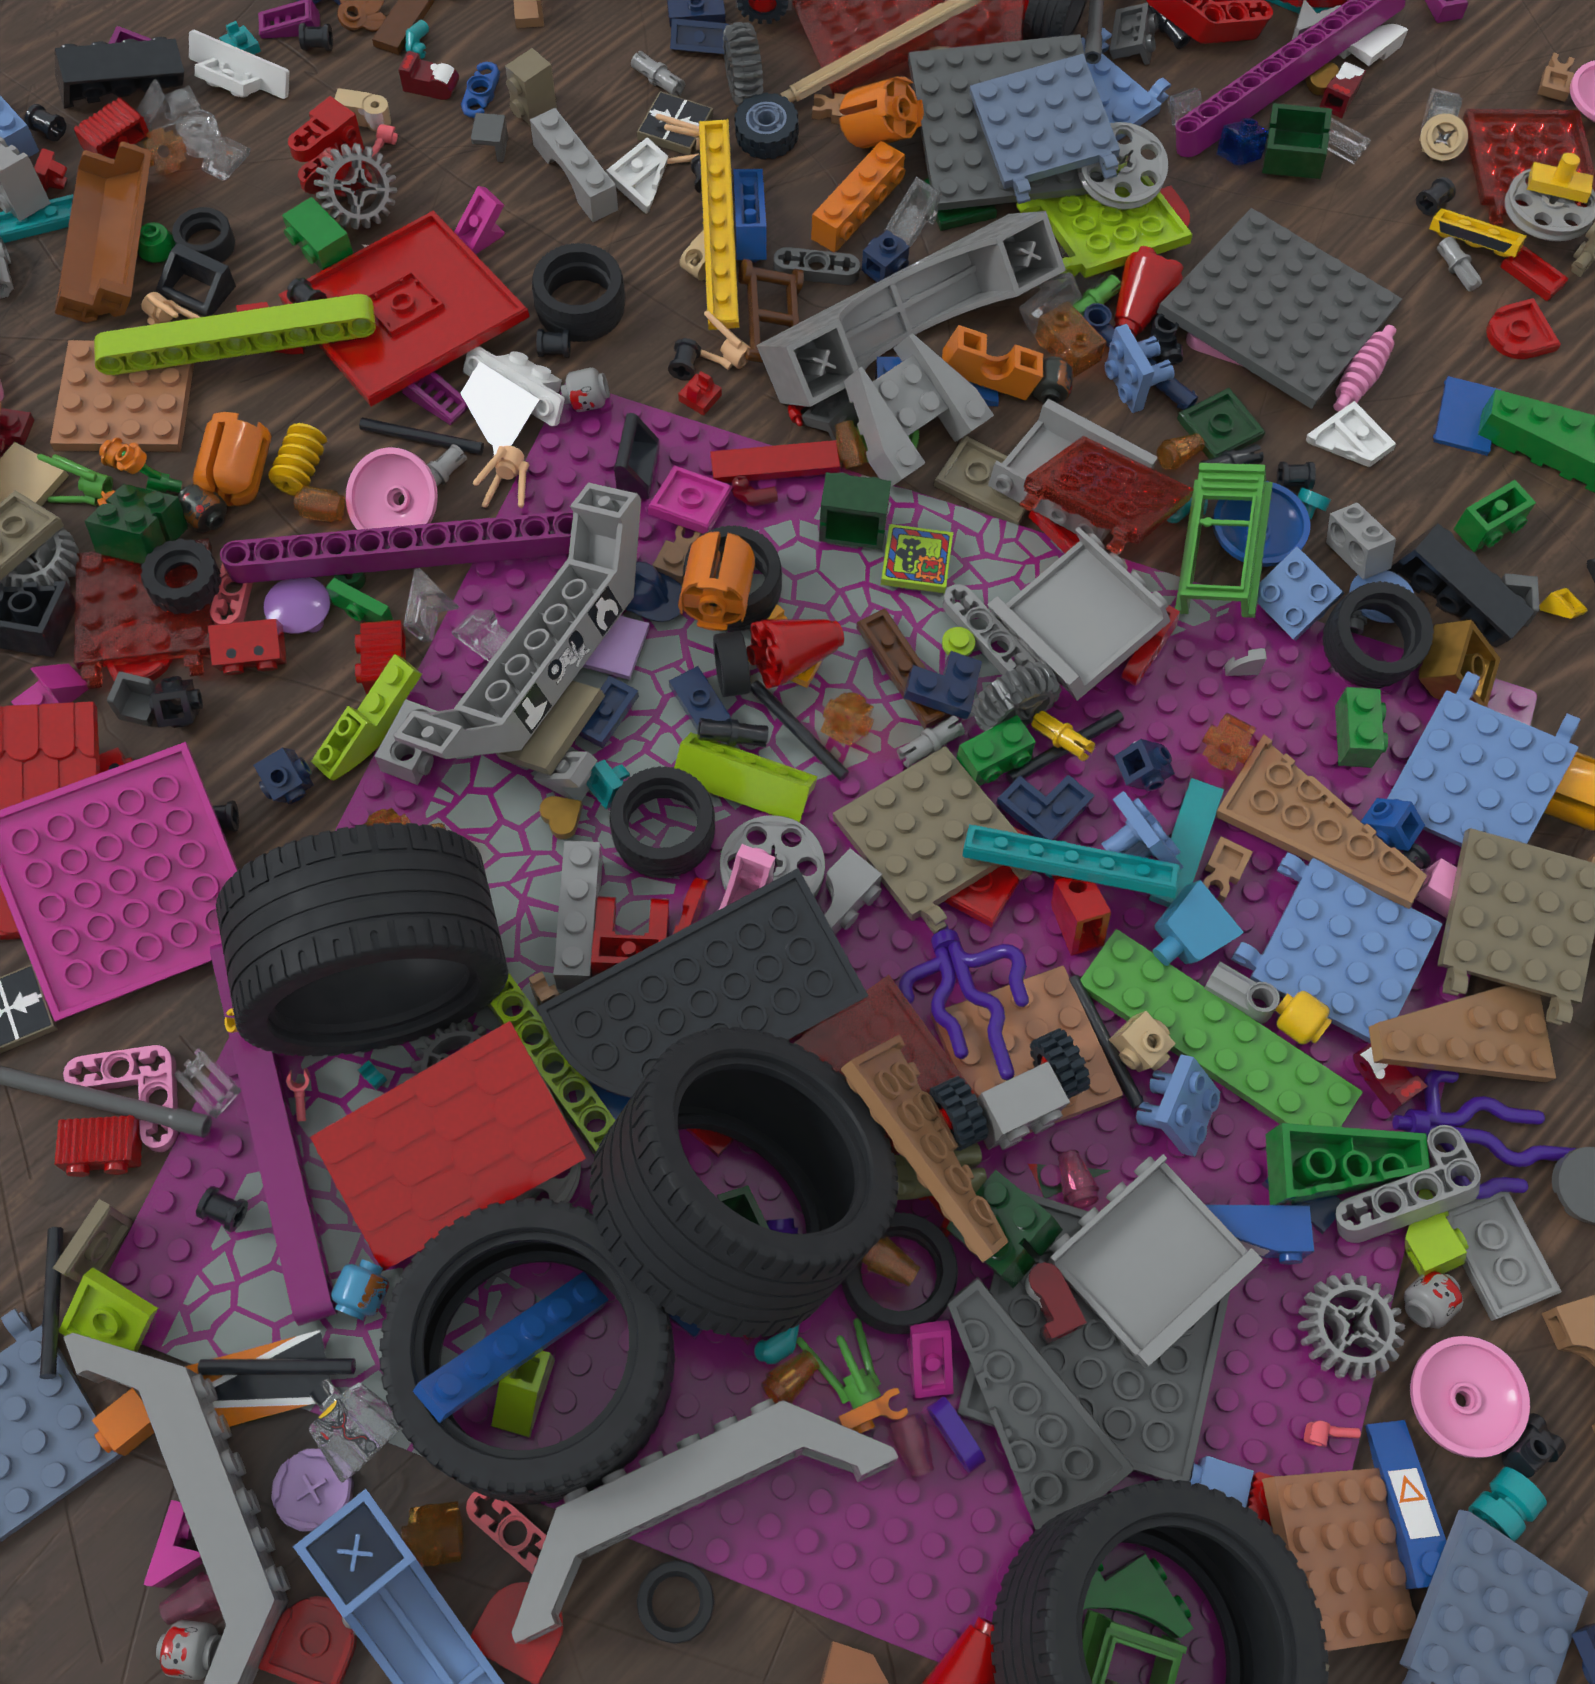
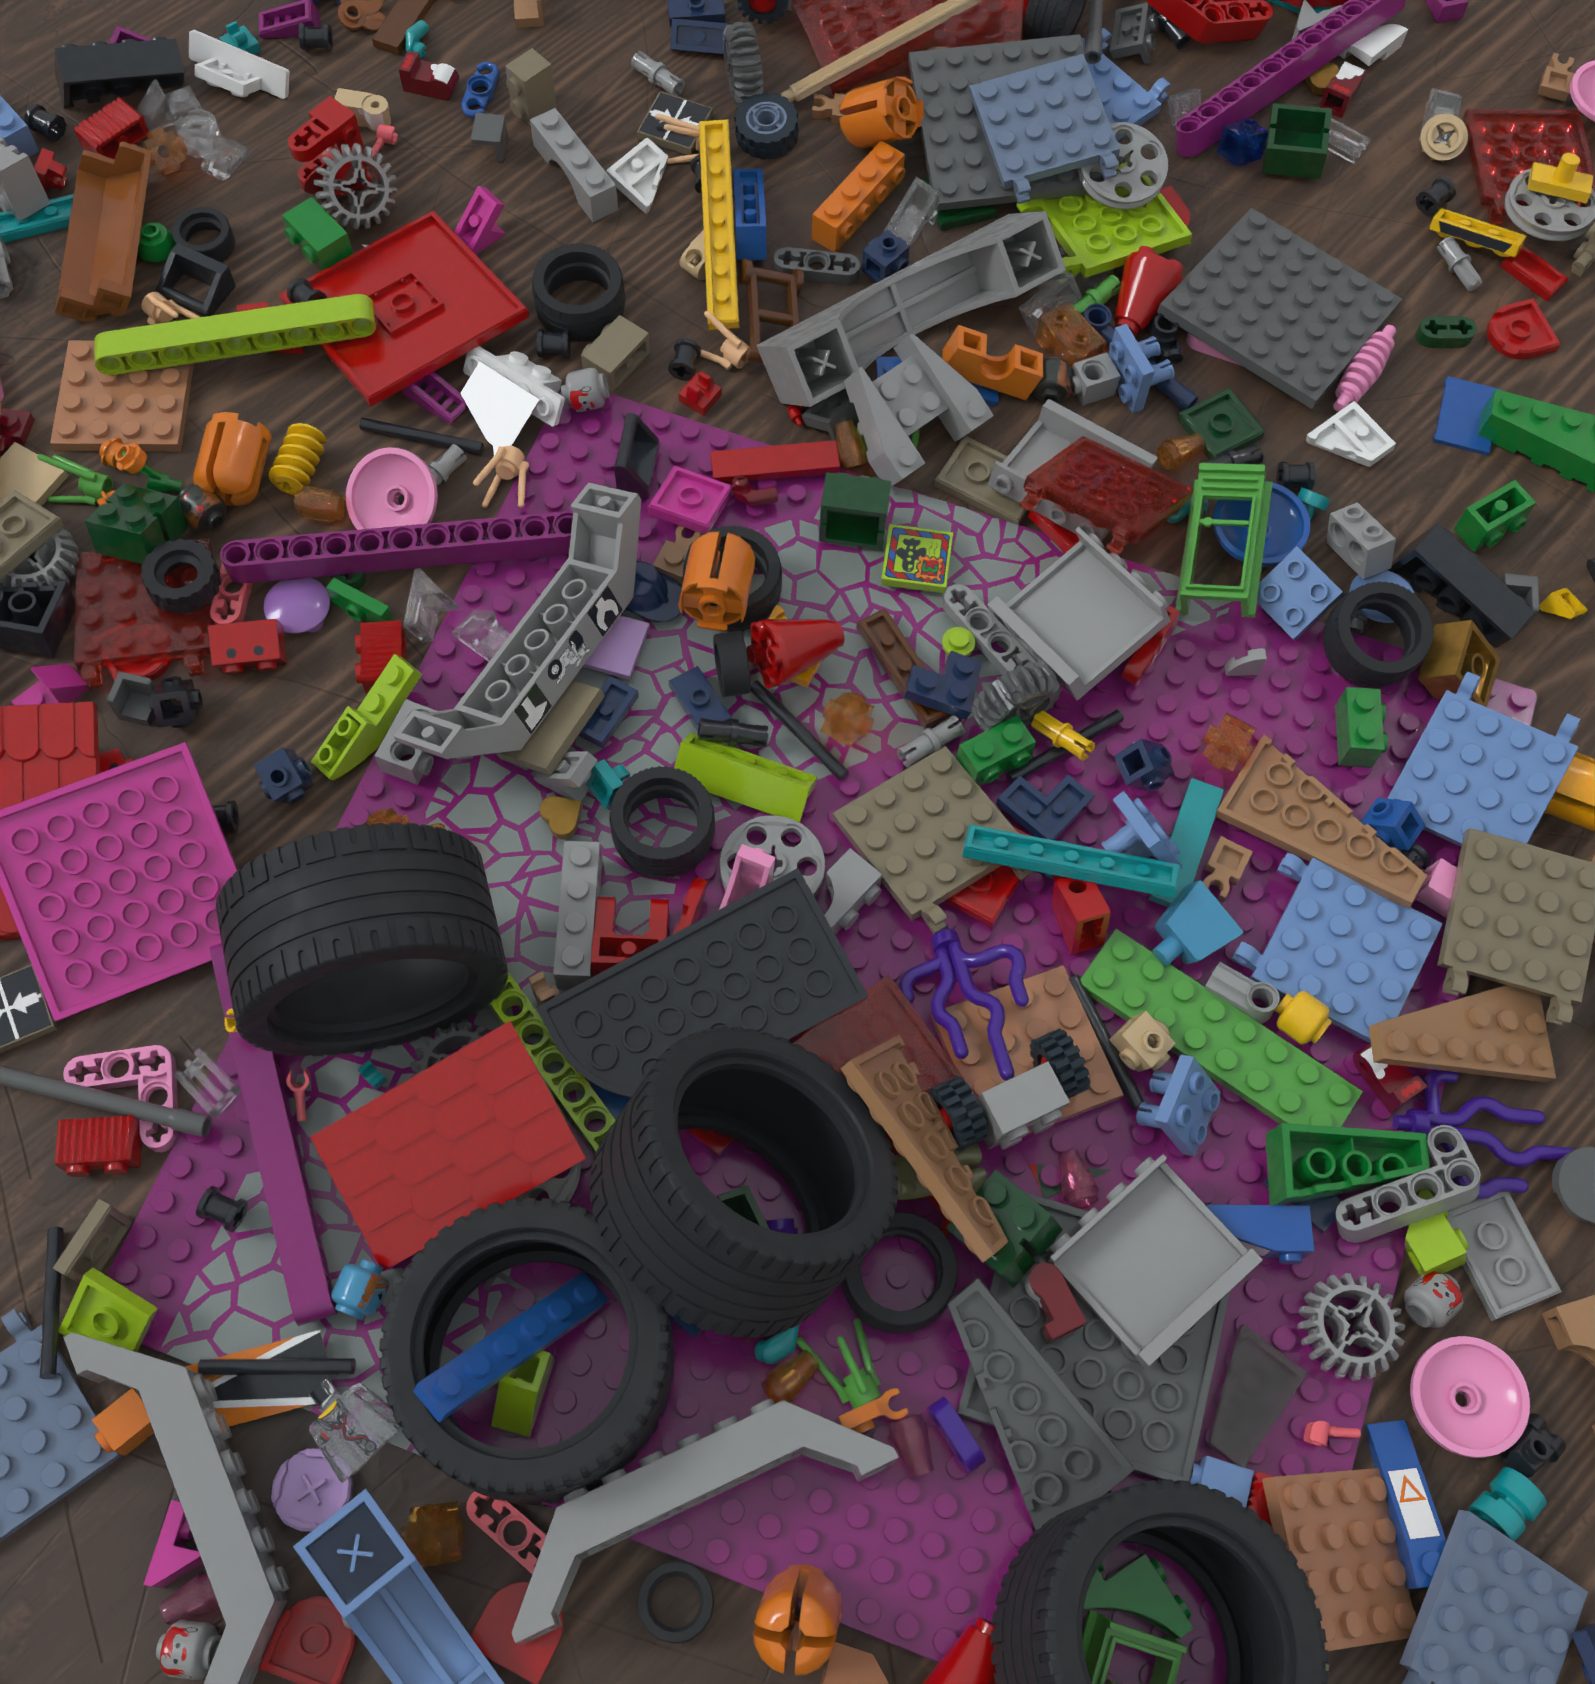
(617, 351): none -> dark tan brick
(812, 1633): none -> orange cylinder
(891, 1262): clear orange cone -> none
(931, 1359): dark pink slope -> none
(1094, 379): none -> light grey brick
(1252, 1396): none -> clear smoke wing
(1446, 331): none -> dark green beam

